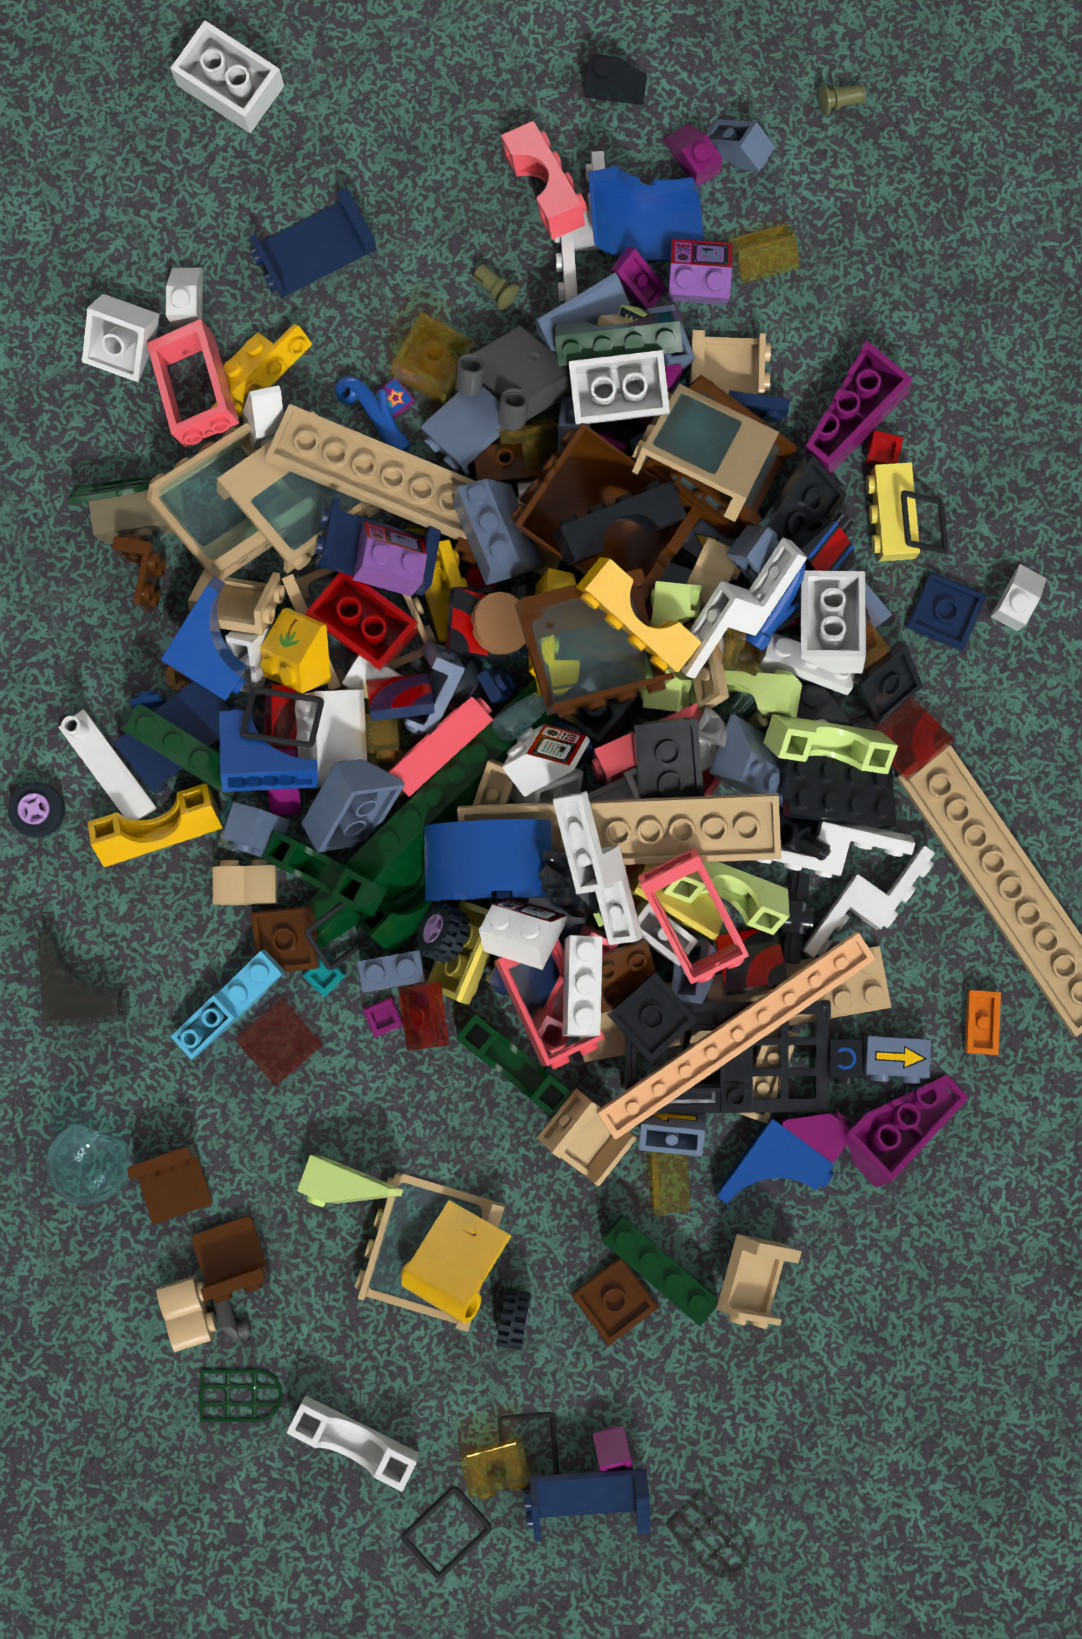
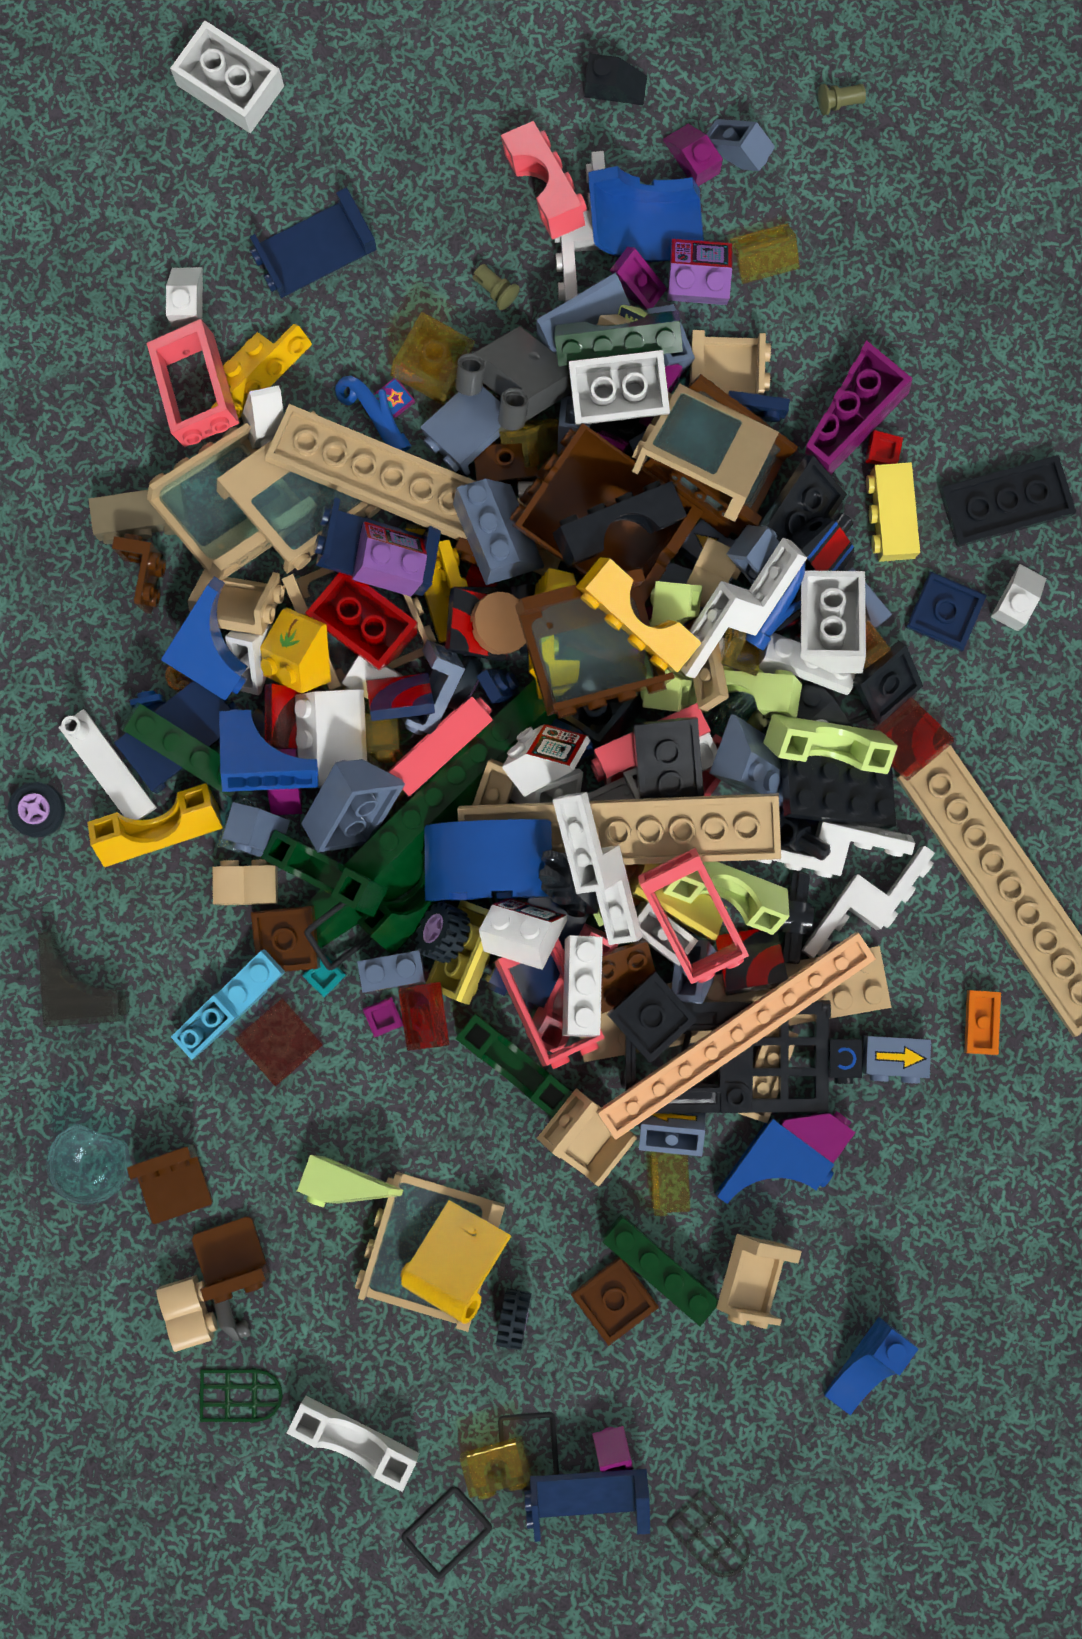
(108, 489): dark green window -> none
(118, 336): white slope -> none
(280, 740): black piece -> none
(519, 717): clear light blue hinge -> none
(712, 728): light grey tile -> none
(877, 1356): none -> blue arch
(896, 1132): magenta wedge -> none
(904, 494): black piece -> none
(1007, 501): none -> black plate

